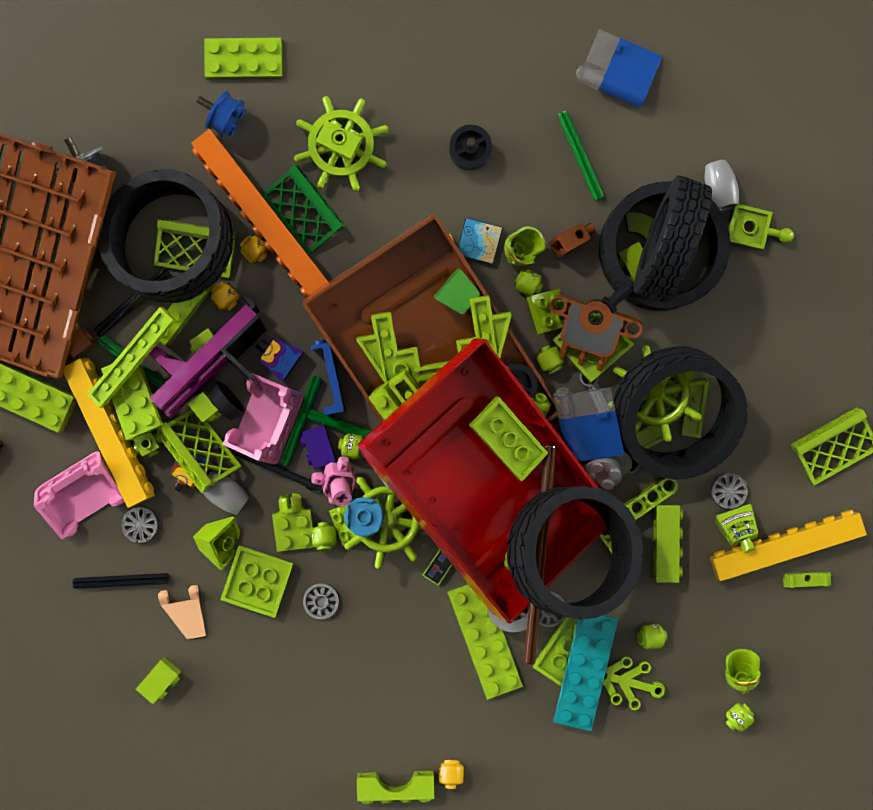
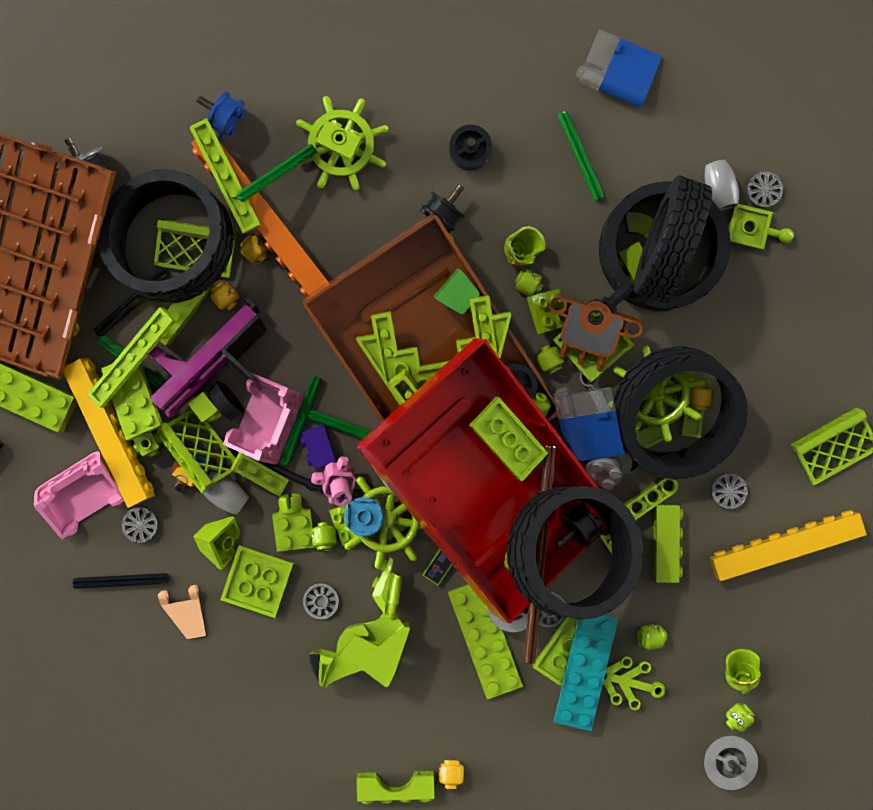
(81, 343): dark orange brick -> none
(158, 680): lime brick -> none
(200, 340): lime brick -> none
(224, 175): none -> lime plate
(243, 58): lime plate -> none
(259, 474): none -> lime plate
(276, 173): none -> green axle
(279, 357): torso -> none
(317, 201): green fence -> none
(333, 377): blue panel -> none
(349, 446): lime head -> none
(369, 645): none -> lime piece
(384, 400): lime brick -> none
(444, 208): none -> black wheel
(479, 240): tile -> none
(571, 239): dark orange torso -> none
(579, 525): none -> black wheel
(702, 397): none -> yellow head
(731, 762): none -> light grey piece
(738, 527): lime torso -> none
(764, 189): none -> light grey wheel
(798, 579): lime piece -> none

